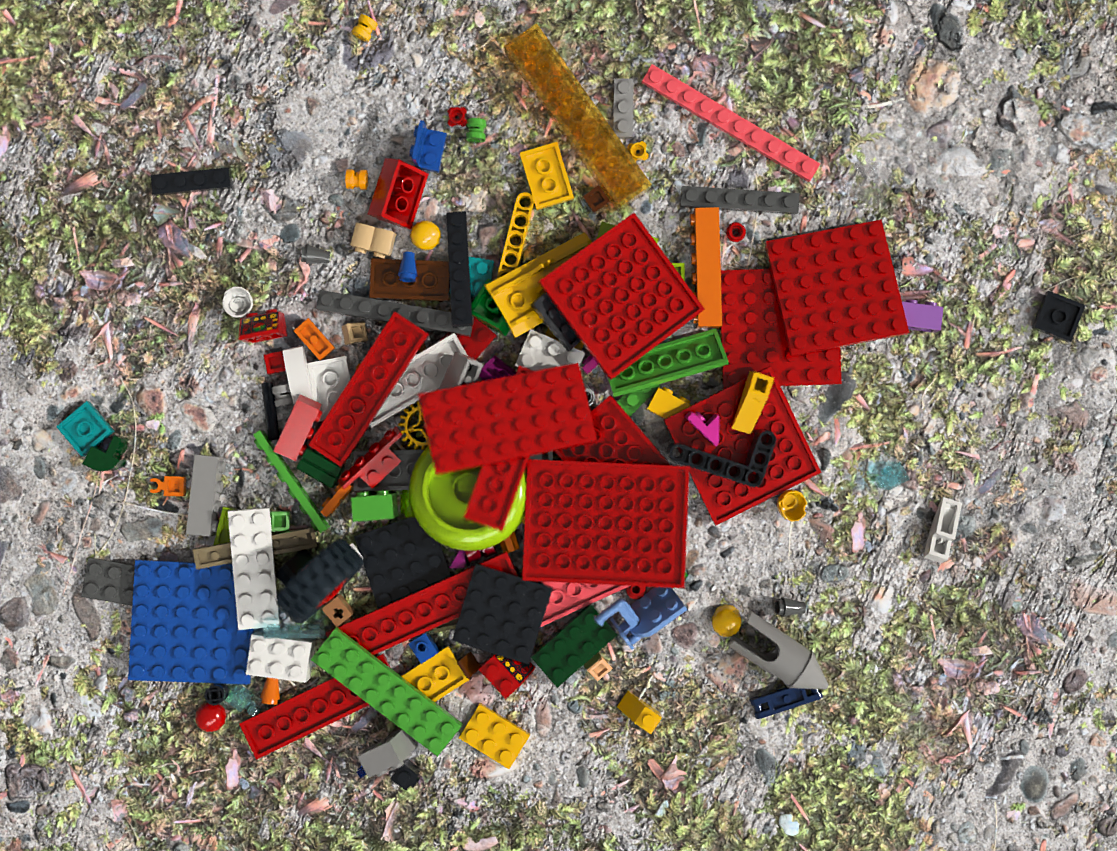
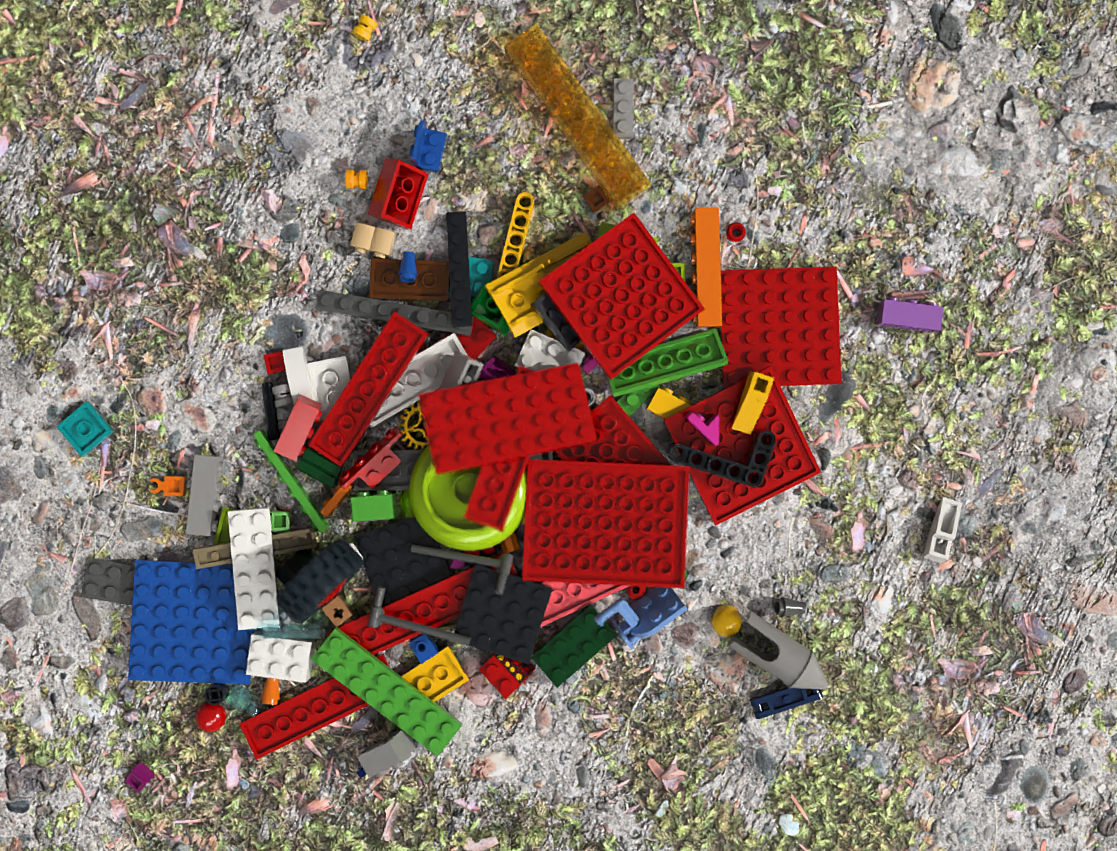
(109, 459): dark green brick -> none
(139, 777): none -> magenta slope
(191, 181): black plate -> none
(237, 302): white hair -> none
(262, 327): red slope -> none
(314, 255): dark grey cone -> none
(314, 339): orange plate -> none
(354, 333): tan slope -> none
(378, 617): none -> dark grey bar
(406, 775): black brick -> none
(425, 235): yellow hair -> none
(457, 111): red plate -> none
(468, 664): reddish brown slope -> none
(476, 130): bright green wheel -> none
(494, 736): yellow plate -> none
(502, 564): none -> dark grey bar
(546, 176): yellow plate -> none
(598, 666): light nougat slope -> none
(638, 146): yellow plate -> none
(639, 712): yellow slope -> none
(730, 123): coral plate -> none
(740, 199): dark grey plate -> none
(791, 505): yellow hair -> none
(836, 288): red plate -> none
(891, 476): clear light blue brick -> none
(1058, 316): black plate -> none

